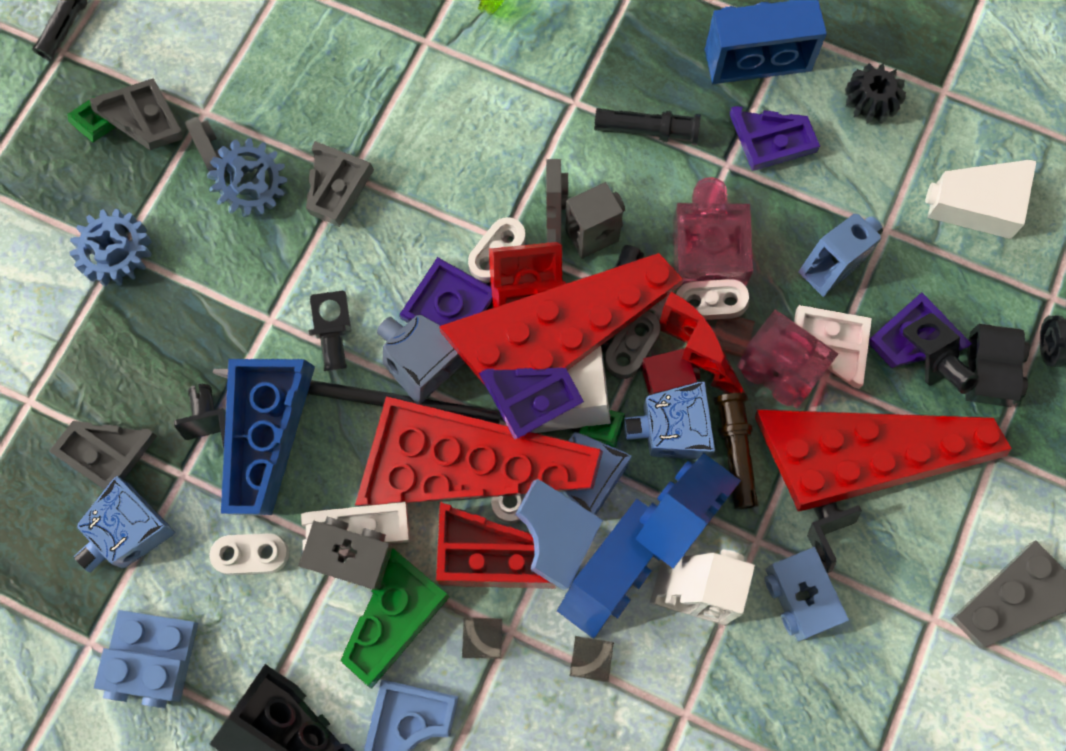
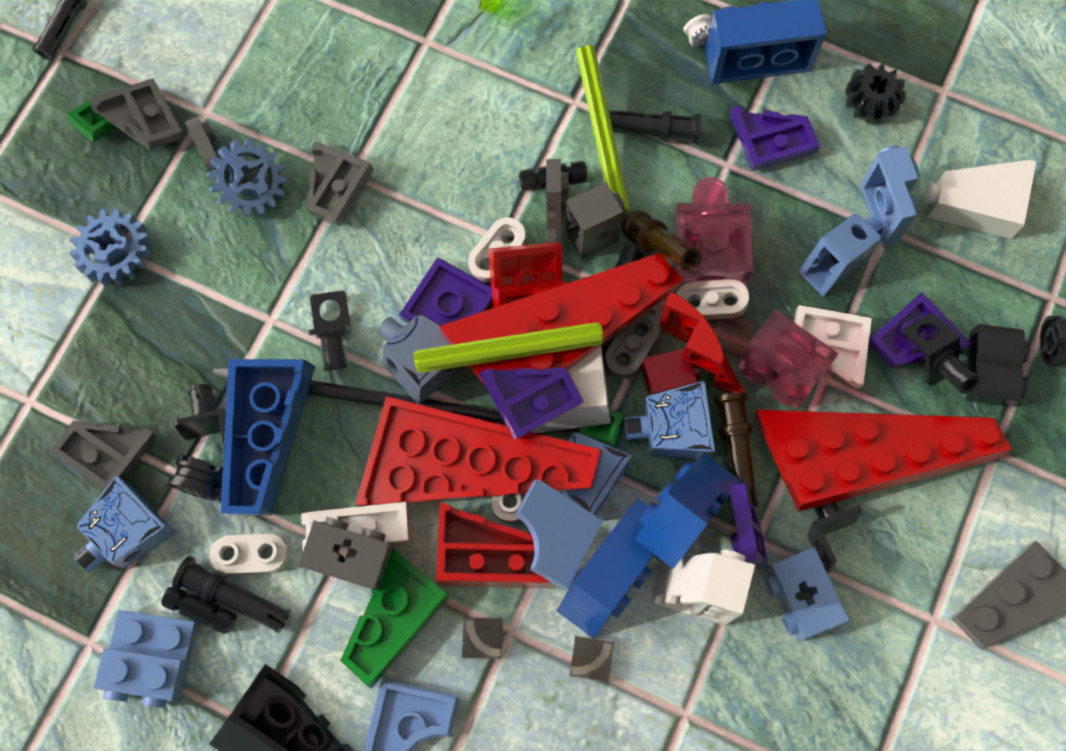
(197, 478): none -> black wheel
(197, 610): none -> black axle
(214, 587): none -> black pin
(508, 347): none -> lime axle
(529, 178): none -> black axle
(601, 122): none -> lime axle
(654, 236): none -> dark brown pin
(698, 29): none -> white bush
(749, 535): none -> dark purple wing
(888, 189): none -> medium blue plate

